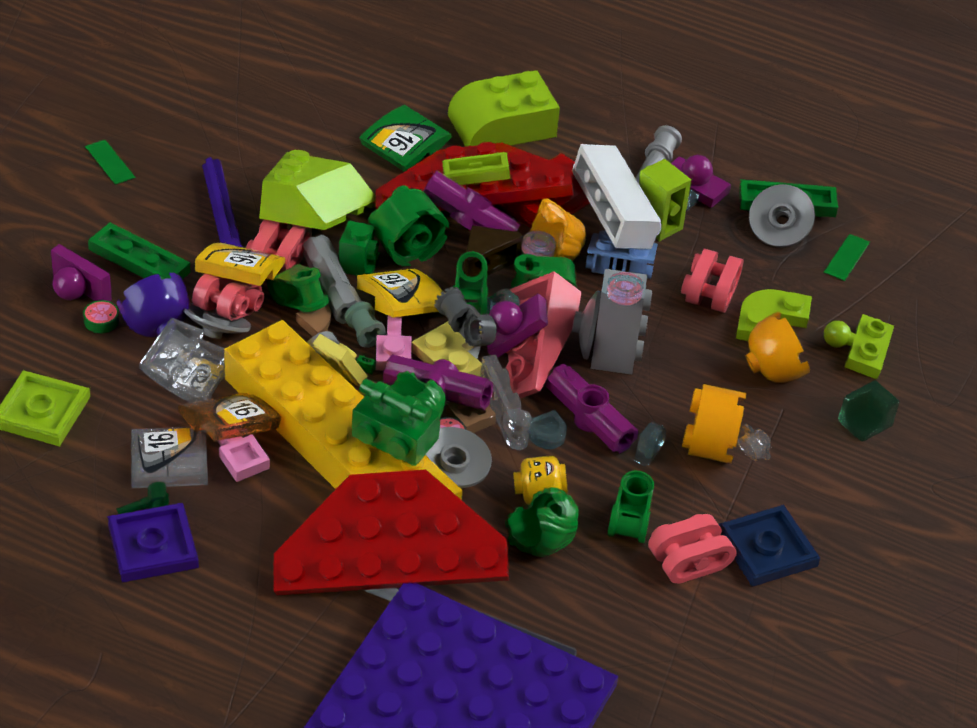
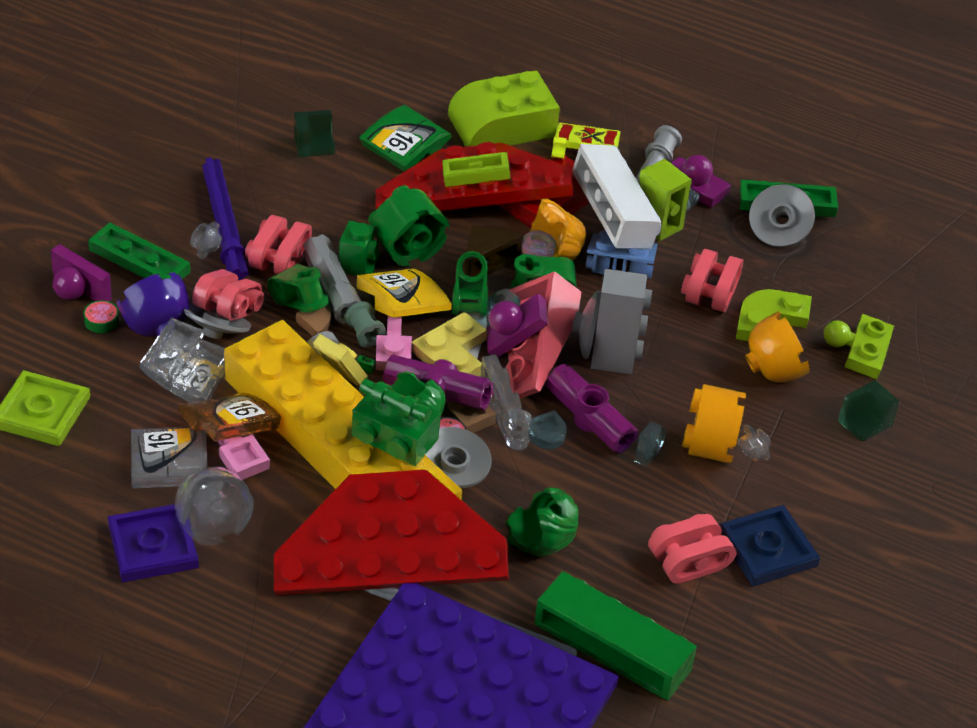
(110, 161): green sticker -> none
(156, 498): dark green hand -> none
(206, 239): none -> clear plate
(213, 504): none -> clear cylinder
(238, 263): yellow slope -> none
(313, 191): lime wedge -> none
(314, 133): none -> clear green panel
(465, 318): dark grey connector -> none
(466, 205): magenta piece -> none
(539, 474): yellow head -> none
(573, 135): none -> neon yellow flag
(615, 635): none -> green brick
(625, 288): clear light blue tile -> none
(632, 508): green piece -> none
(847, 257): green sticker -> none

